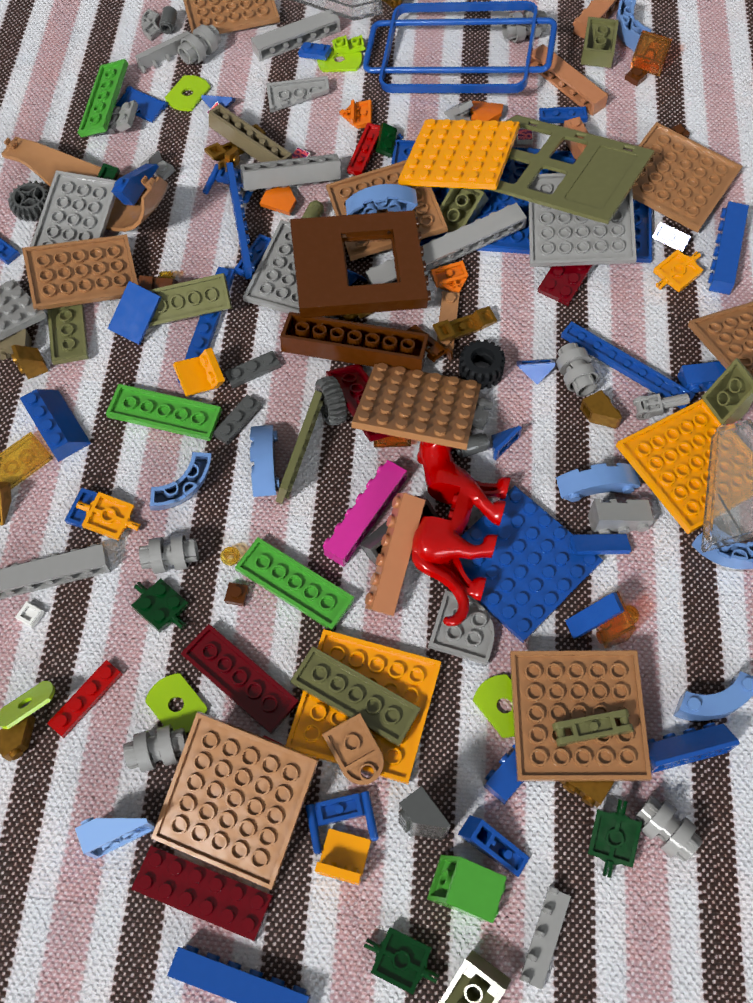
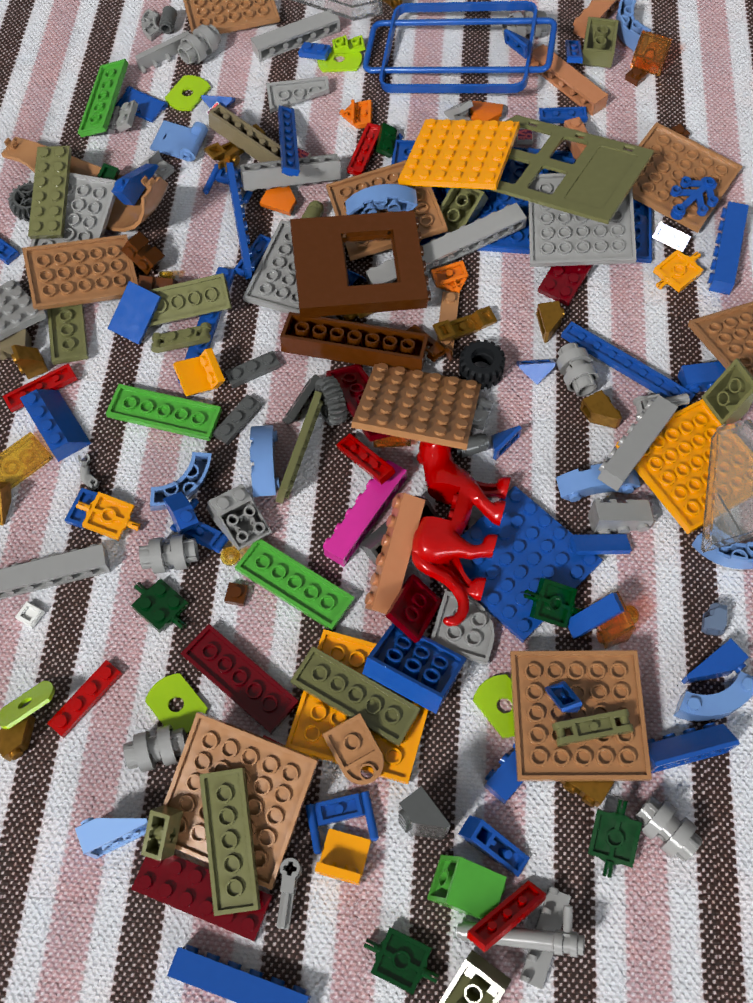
(50, 192): none -> olive plate
(50, 381): none -> red plate
(85, 476): none -> light grey arm
(142, 253): none -> reddish brown brick
(161, 832): none -> olive brick
(179, 140): none -> medium blue door
(181, 338): none -> olive plate
(181, 512): none -> blue slope
(205, 534): none -> blue plate
(229, 842): none -> olive plate
(238, 517): none -> light grey slope
(287, 890): none -> light grey connector
(288, 141): none -> blue plate
(301, 401): none -> dark grey plate
(366, 458): none -> red plate
(413, 608): none -> dark red plate
(414, 670): none -> blue slope
(506, 916): none -> red plate
(517, 43): none -> blue slope
(549, 318): none -> pearl gold slope
(553, 602): none -> dark green plate
(559, 942): none -> light grey cylinder
(564, 697): none -> blue slope
(573, 51): none -> blue tile
(637, 443): none -> light grey brick
(706, 185): none -> blue plant
(715, 619): none -> sand blue rock
(719, 664): none -> blue slope

